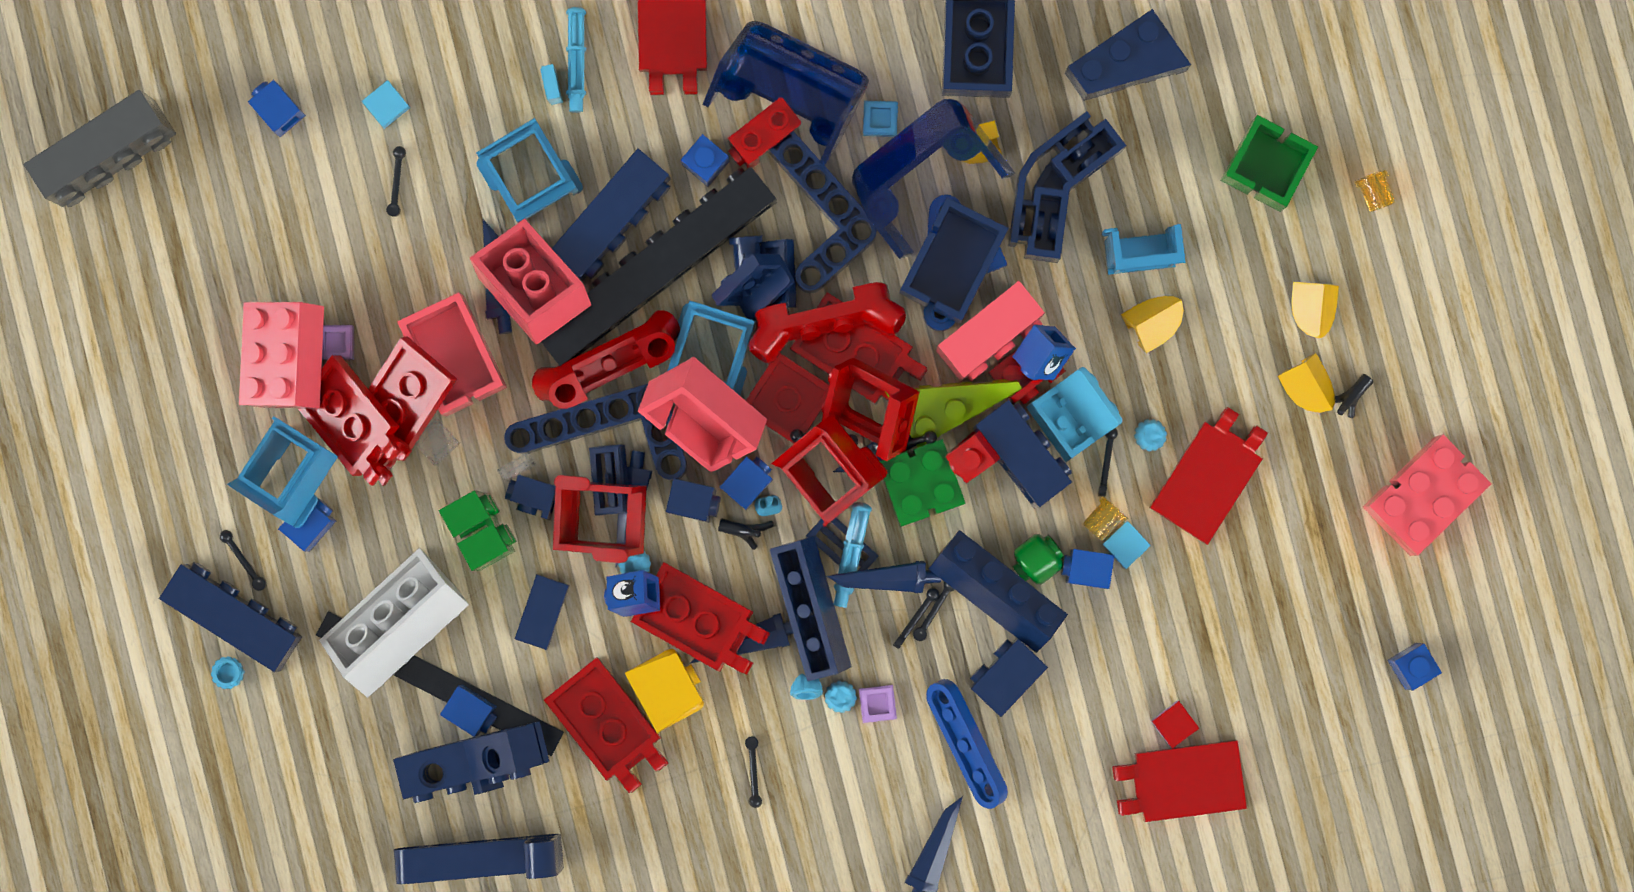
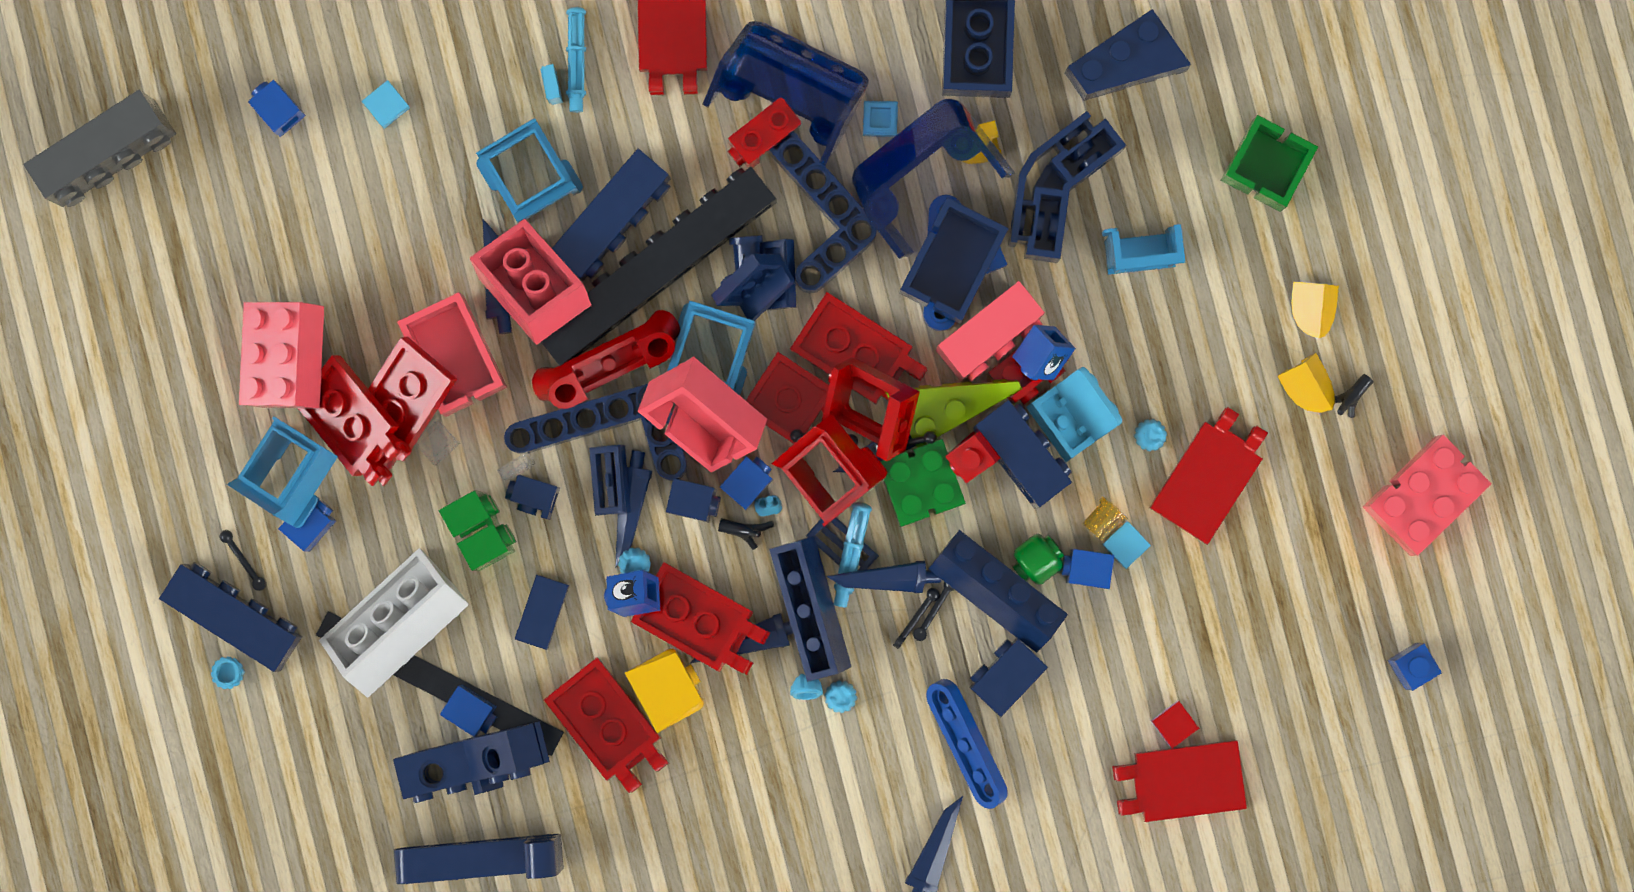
(338, 341): lavender tile -> none
(393, 209): black hinge -> none
(567, 519): red piece -> none
(705, 160): blue brick -> none
(752, 743): black hinge -> none
(778, 326): red plate -> none
(877, 703): lavender tile -> none
(1106, 464): black hinge -> none
(1155, 320): yellow brick -> none
(1374, 184): clear yellow bush -> none

